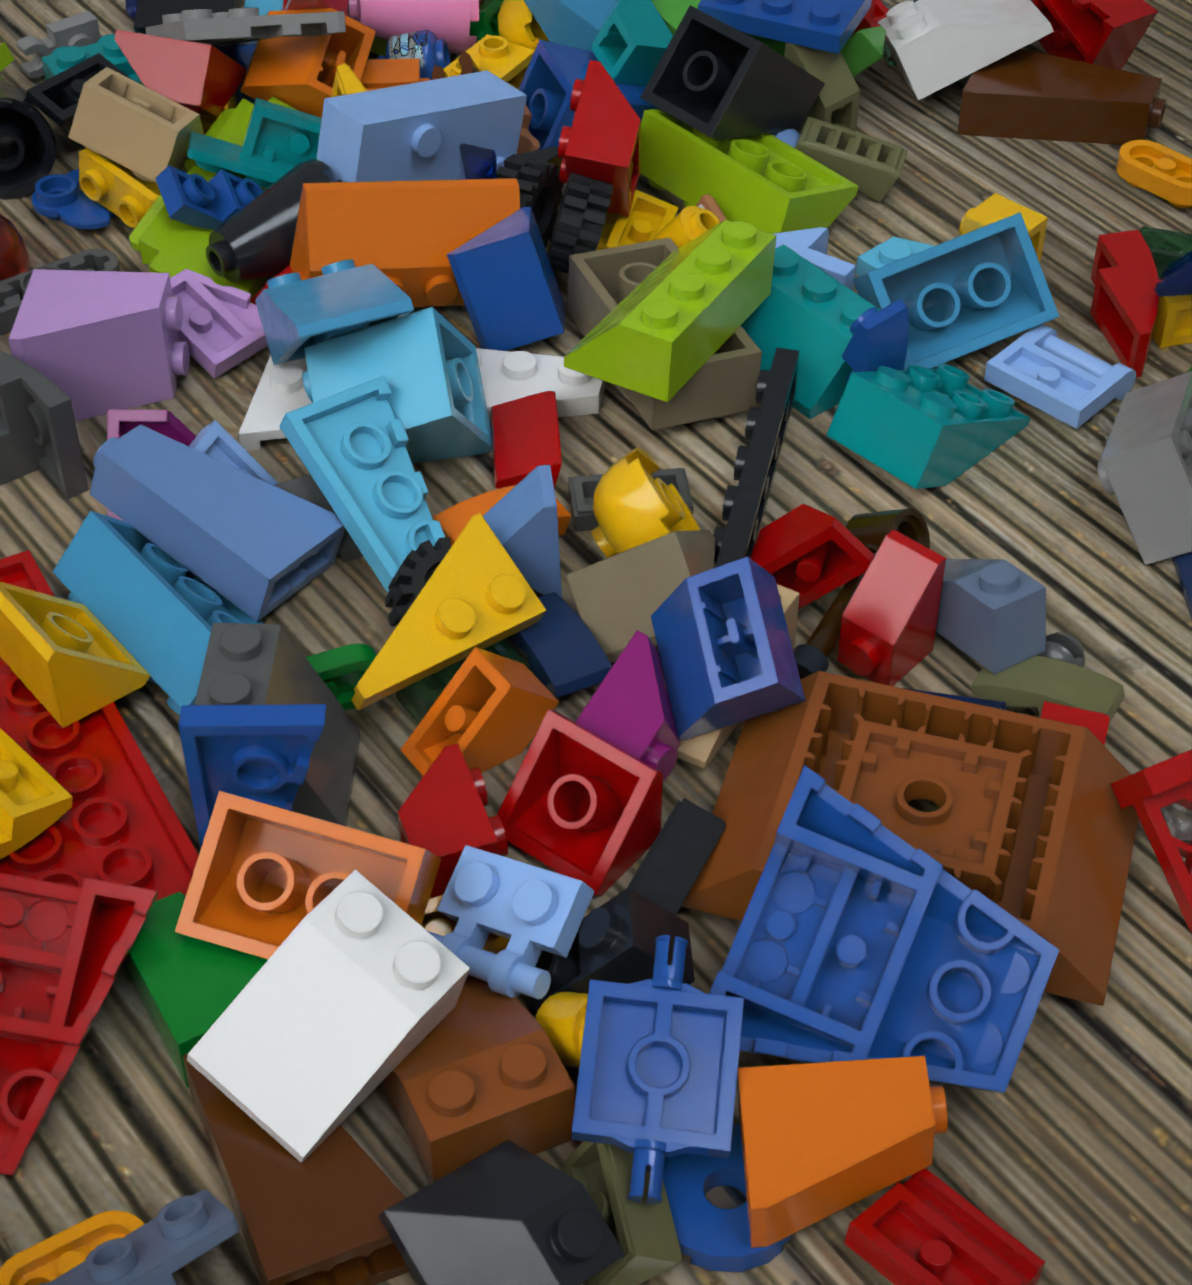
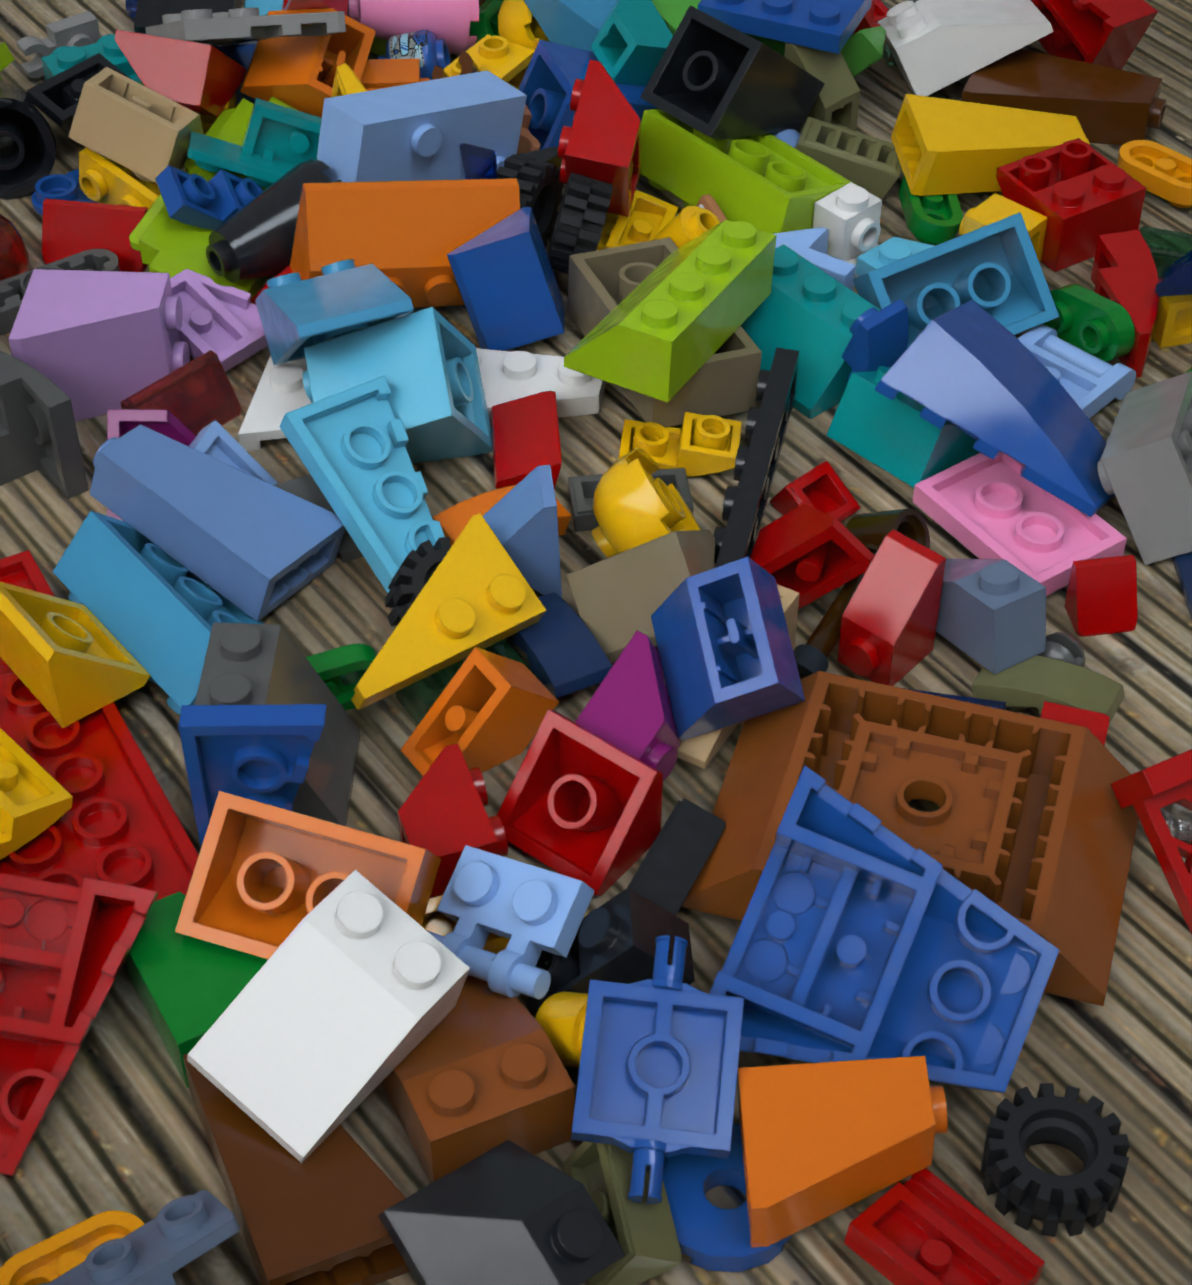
(82, 226): none -> red slope
(192, 393): none -> clear red slope
(701, 446): none -> yellow slope
(818, 489): none -> red slope
(852, 221): none -> white brick
(931, 217): none -> green plate
(960, 144): none -> yellow slope
(1005, 399): none -> blue wedge
(1012, 519): none -> bright pink plate
(1042, 1194): none -> black tyre
(1078, 194): none -> red slope
(1092, 322): none -> green plate
(1103, 595): none -> red slope

